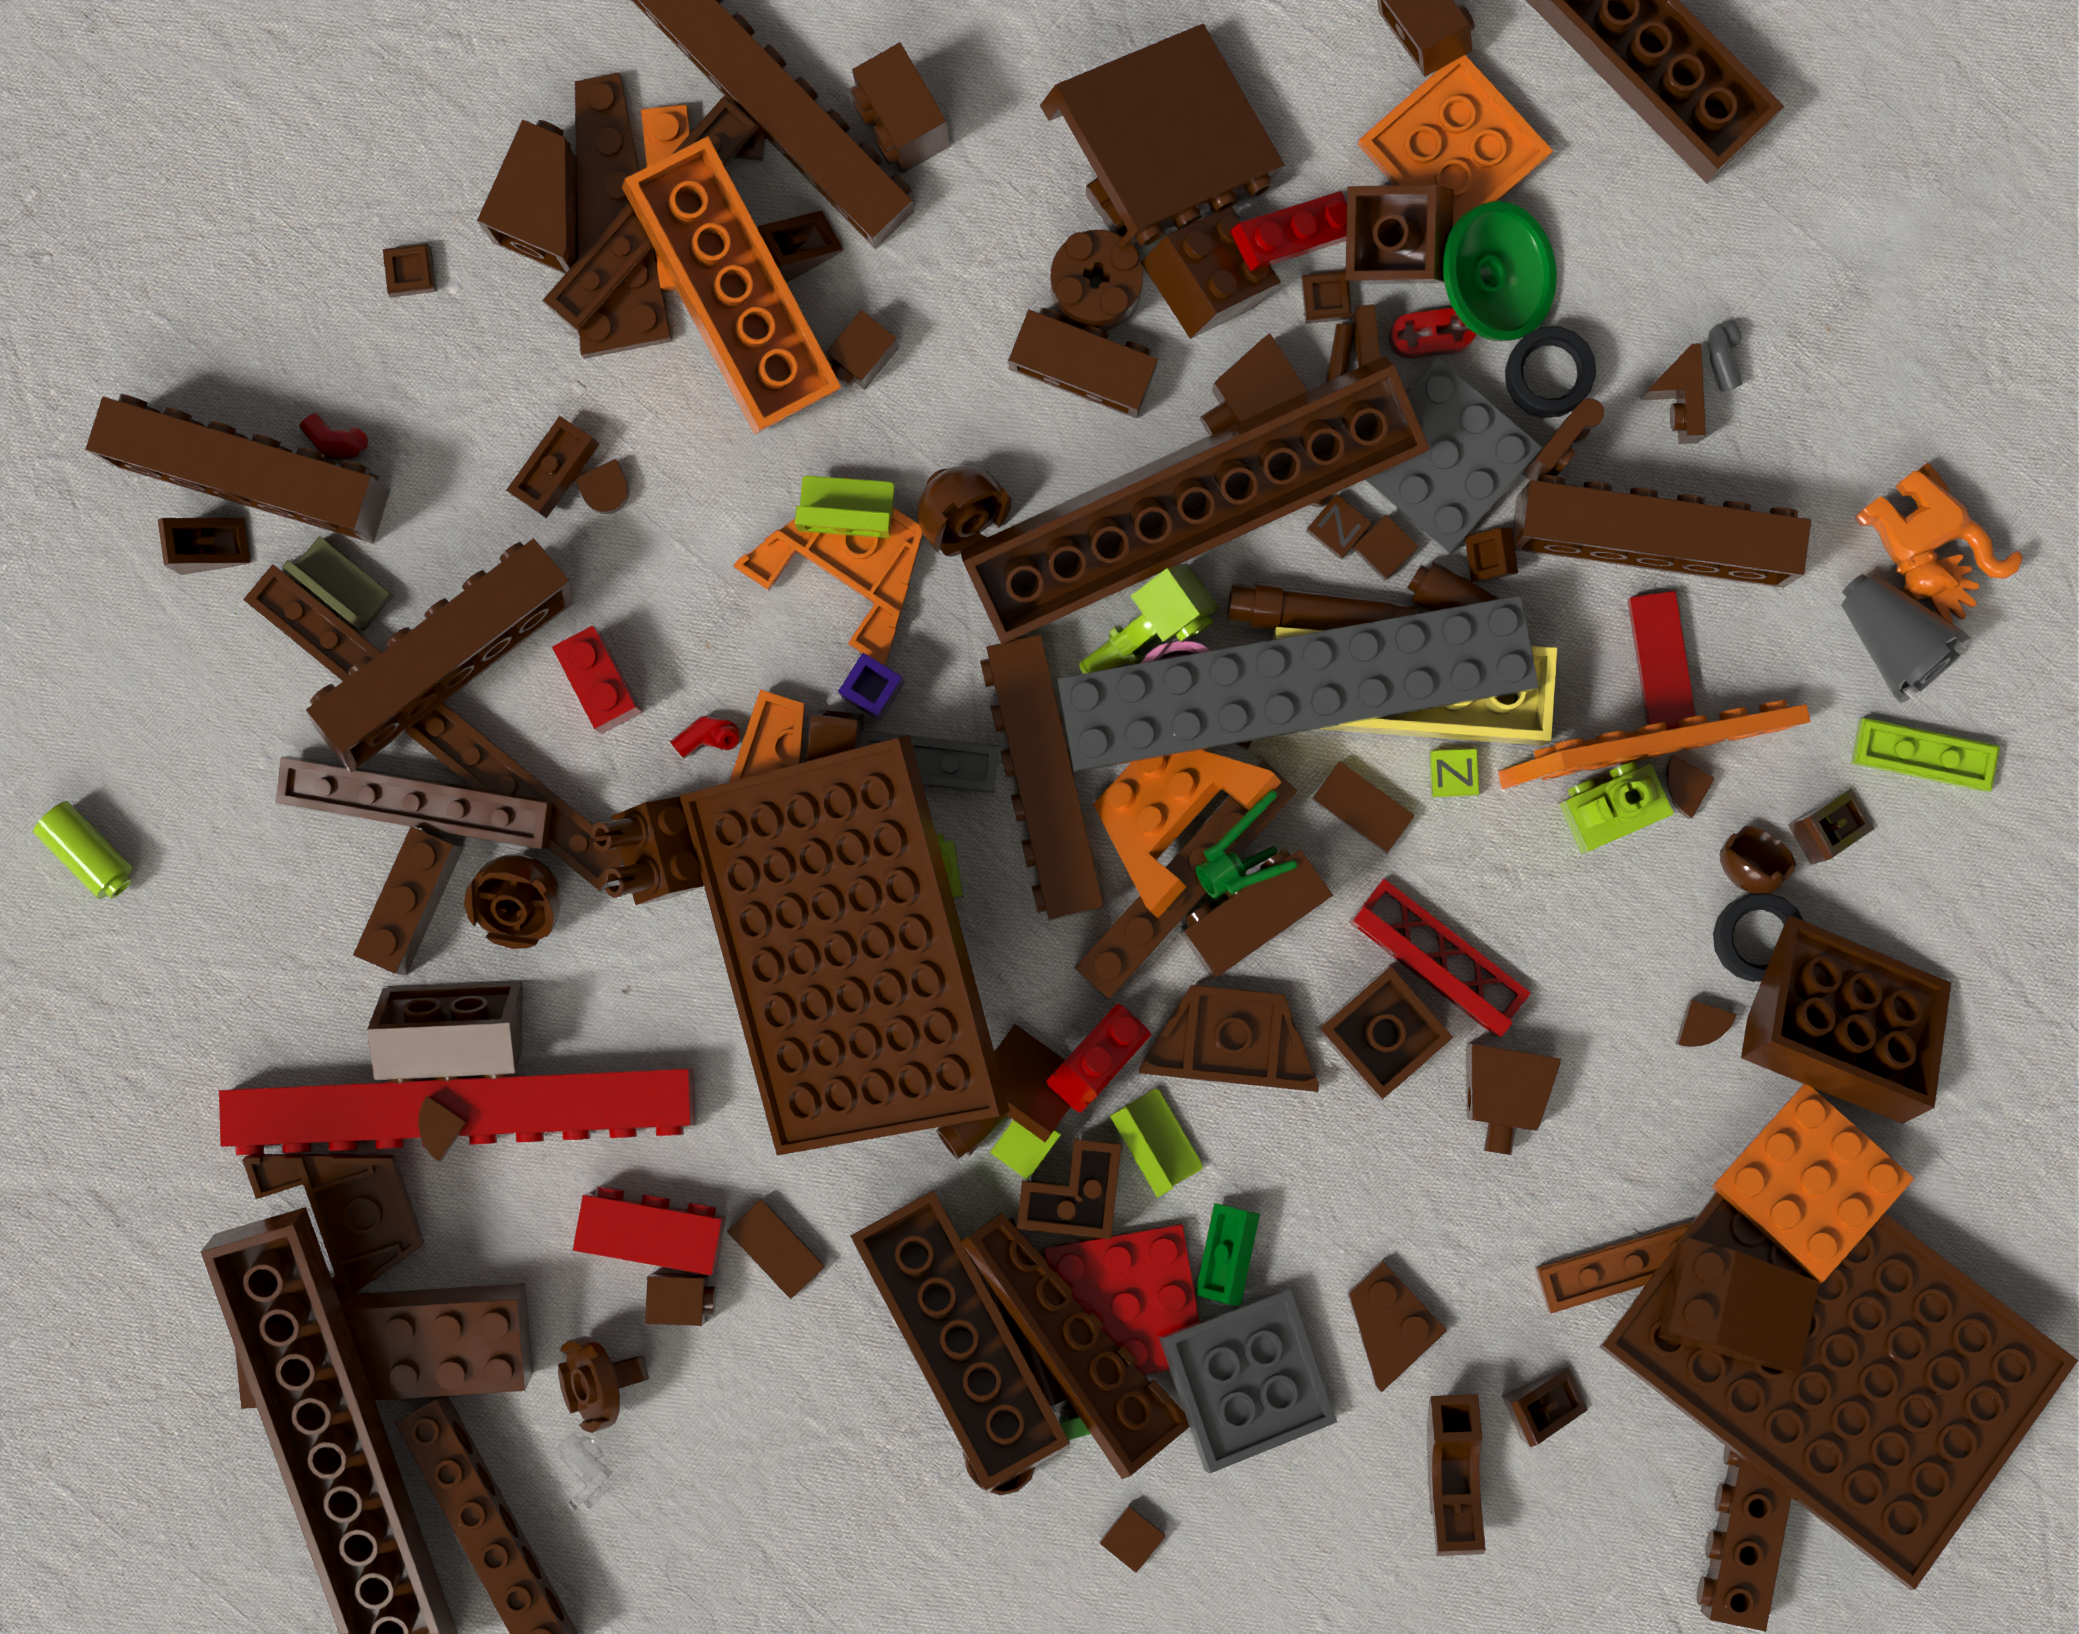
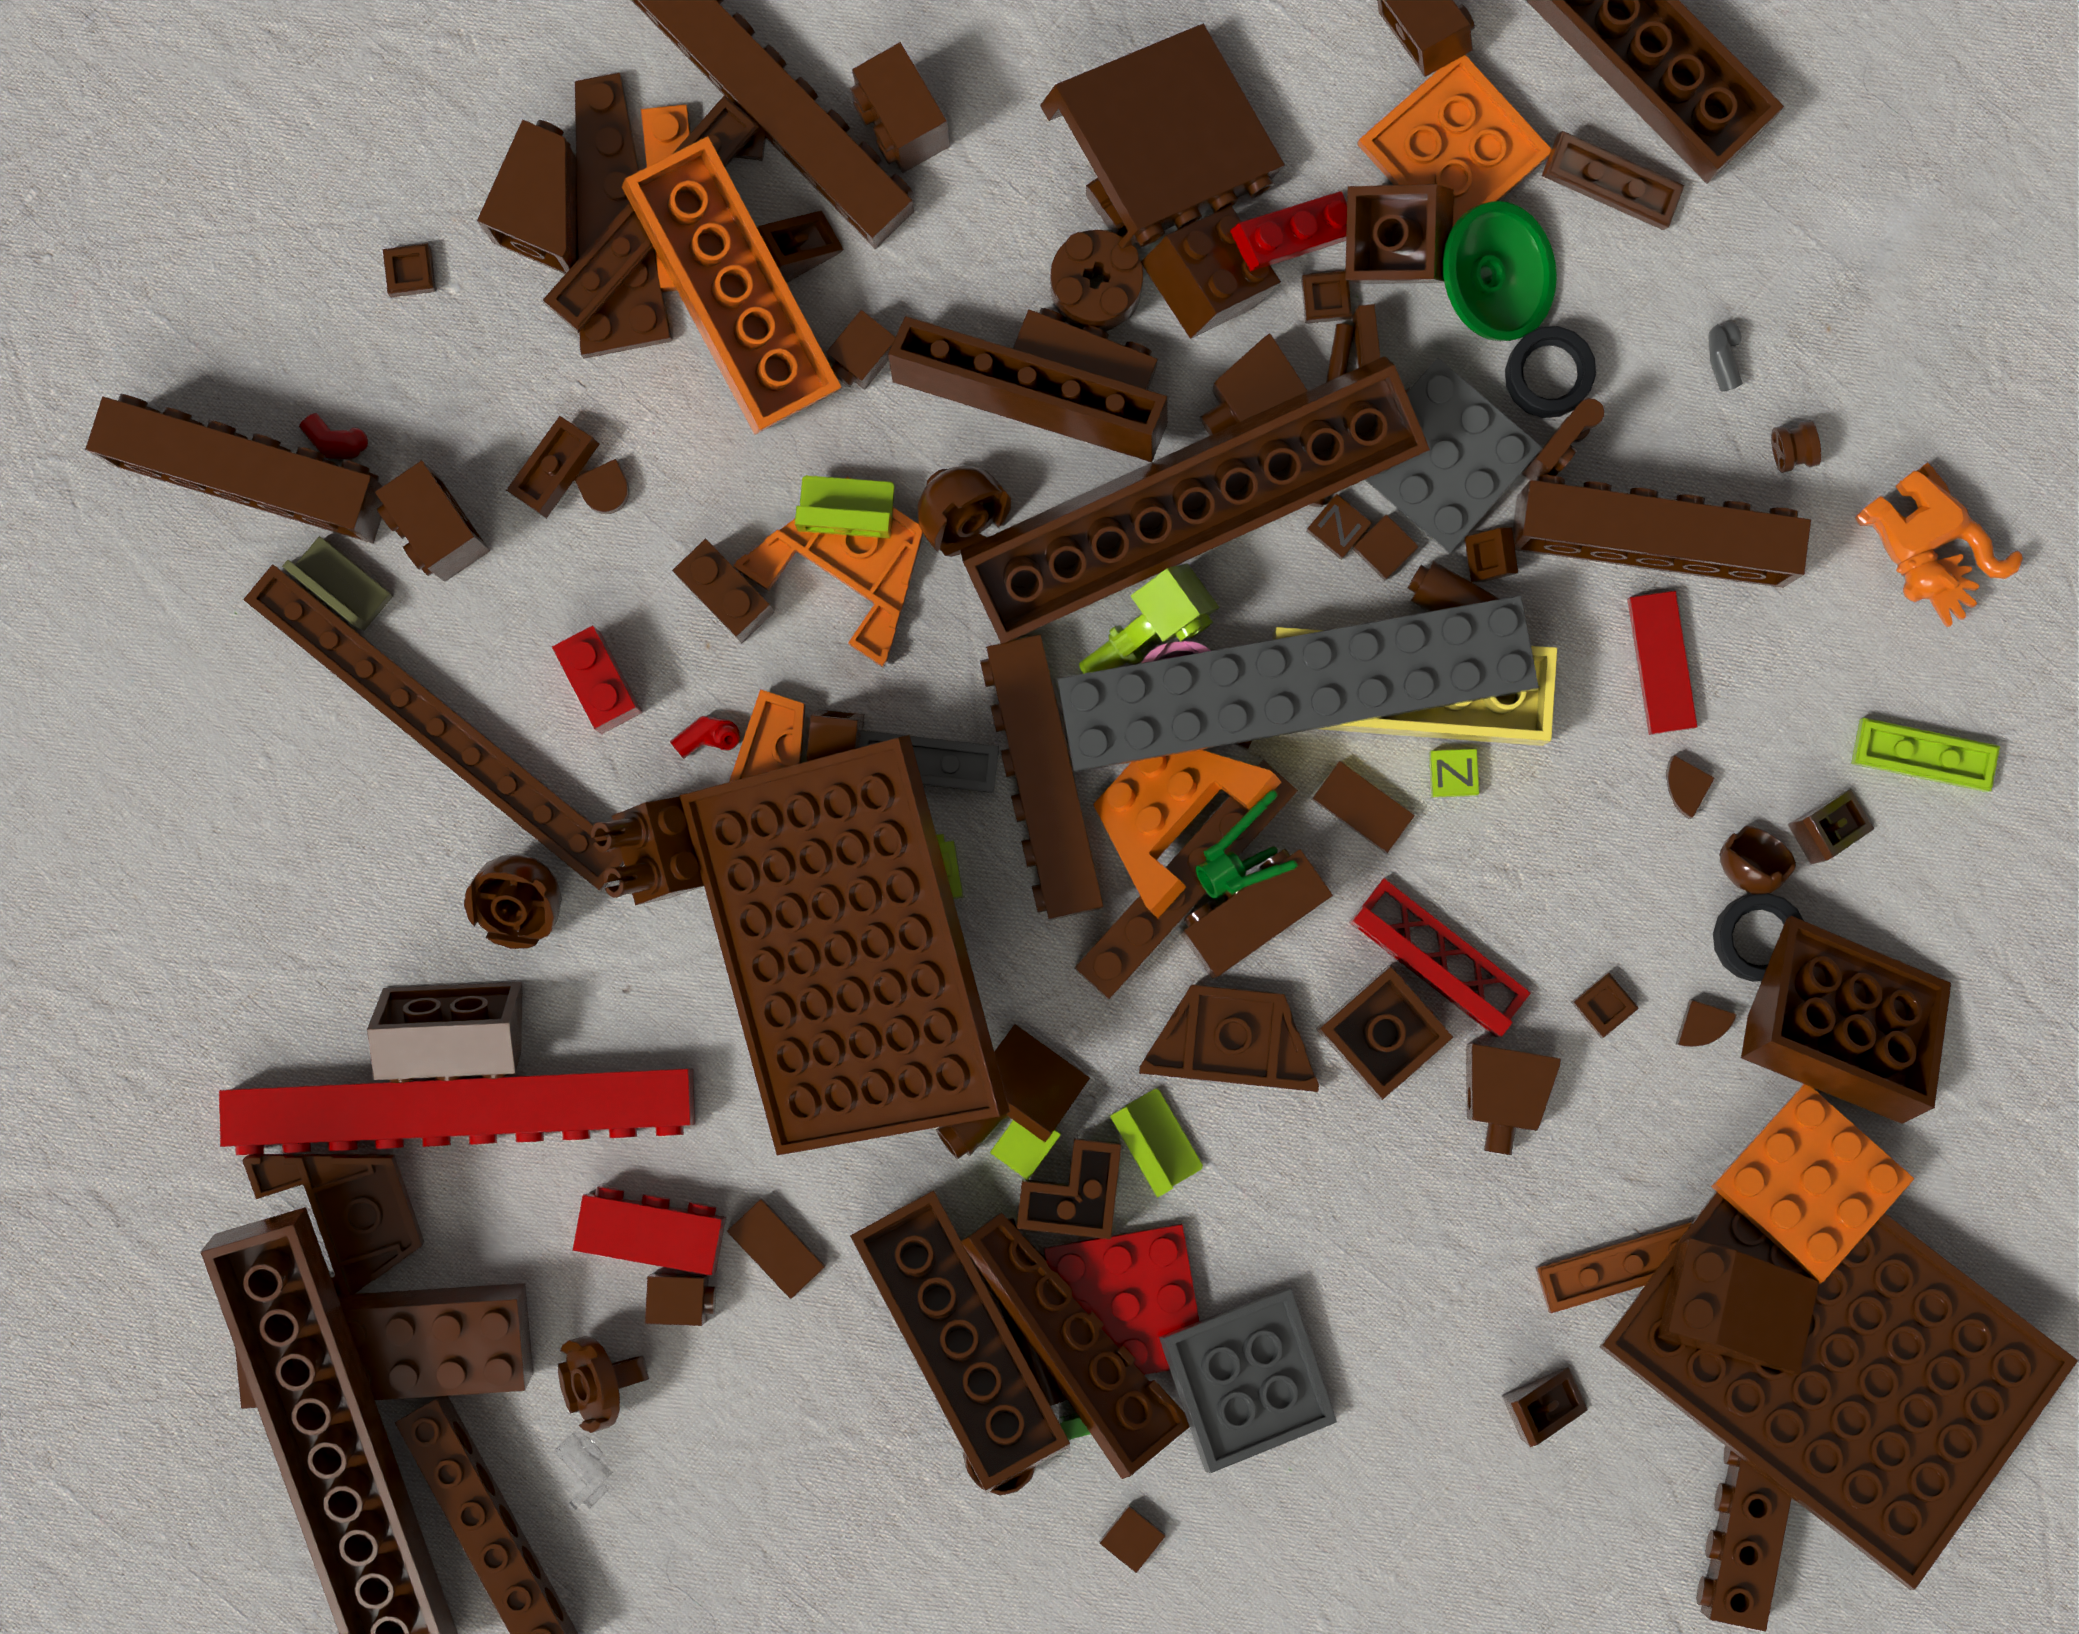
(84, 851): lime brick -> none
(203, 543): reddish brown slope -> none
(408, 901): reddish brown brick -> none
(414, 802): reddish brown plate -> none
(432, 521): none -> reddish brown brick
(438, 1127): reddish brown tile -> none
(440, 654): reddish brown brick -> none
(723, 590): none -> reddish brown brick
(871, 687): dark purple brick -> none
(1028, 389): none -> reddish brown brick
(1098, 1058): red brick -> none
(1227, 1254): green plate -> none
(1273, 606): reddish brown piece -> none
(1391, 1324): reddish brown wing -> none
(1432, 344): red beam -> none
(1454, 1474): reddish brown arch -> none
(1604, 1005): none -> reddish brown tile
(1612, 180): none -> reddish brown tile
(1616, 807): lime brick -> none
(1652, 741): orange wing -> none
(1685, 384): reddish brown slope -> none
(1796, 446): none -> reddish brown wheel
(1901, 634): dark grey cone -> none

